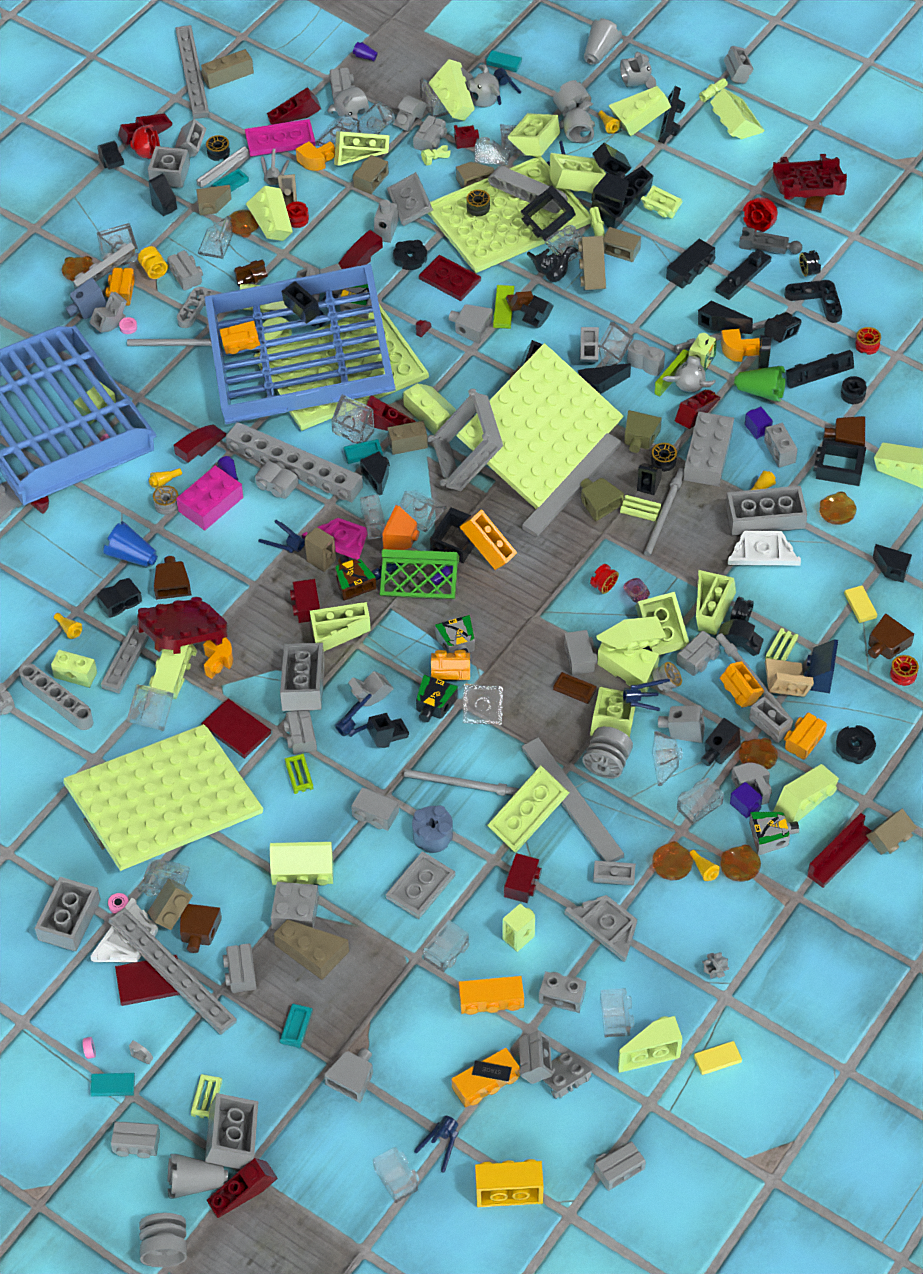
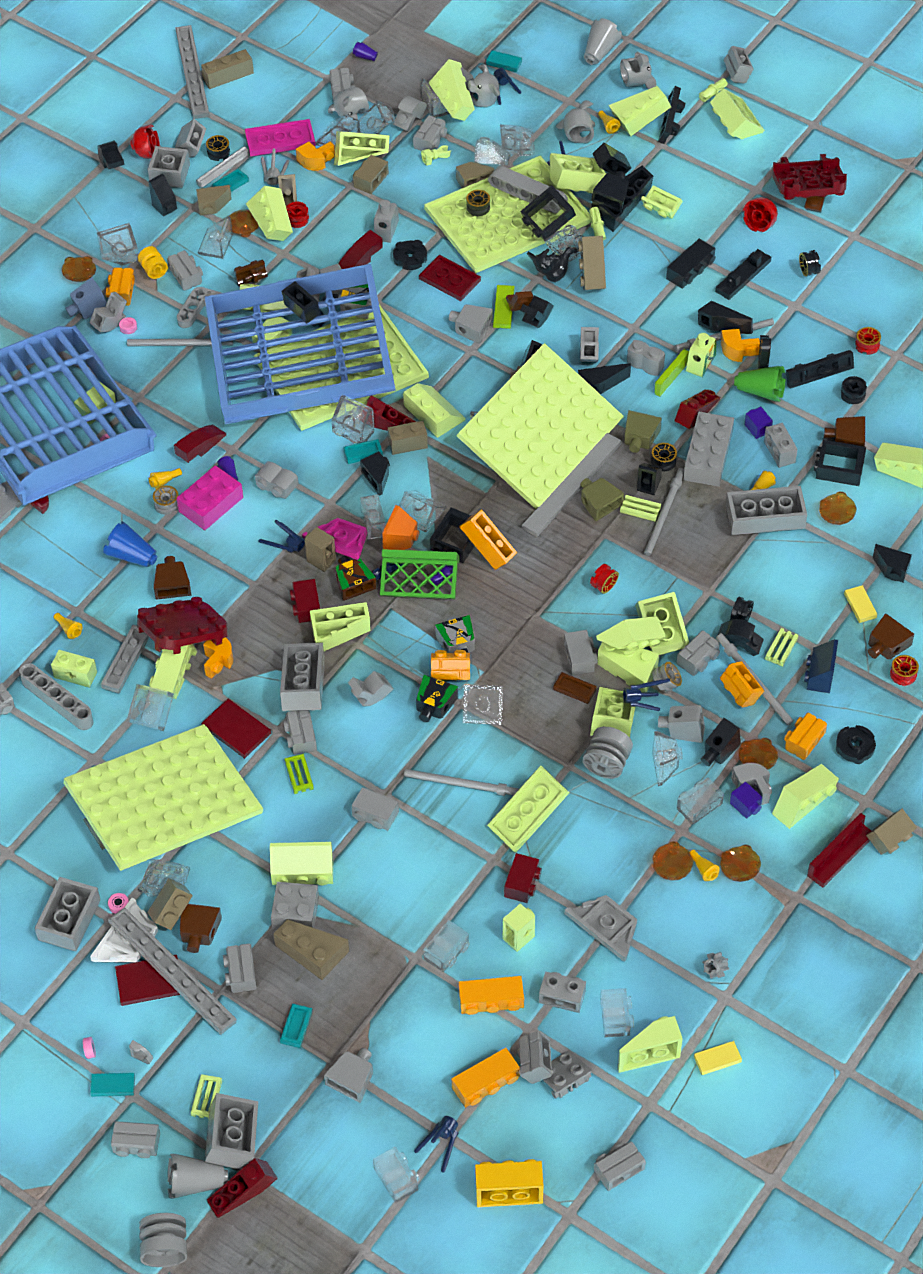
(110, 261): light grey plate -> none
(119, 597): black brick -> none
(159, 121): dark red slope -> none
(239, 337): light orange brick -> none
(297, 107): dark red slope -> none
(306, 466): light grey brick -> none
(346, 724): dark blue plant -> none
(385, 730): black brick -> none
(410, 199): light grey tile -> none
(420, 885): light grey plate -> none
(422, 327): dark red tile -> none
(432, 828): sand blue brick -> none
(459, 477): light grey window -> none
(465, 136): dark red brick -> none
(491, 1071): black sticker -> none
(535, 133): yellowish green slope -> none
(571, 97): light grey brick -> none
(575, 804): light grey tile -> none
(614, 344): clear slope -> none
(614, 873): light grey plate -> none
(621, 244): dark tan brick -> none
(636, 590): clear pink plate -> none
(690, 376): light grey piece -> none
(713, 600): yellowish green wedge -> none
(763, 549): white wing -> none
(767, 242): dark grey plate -> none
(770, 719): light grey brick -> none
(771, 831): torso -> none
(782, 326): black brick -> none
(787, 678): tan bracket -> none
(819, 292): black beam -> none

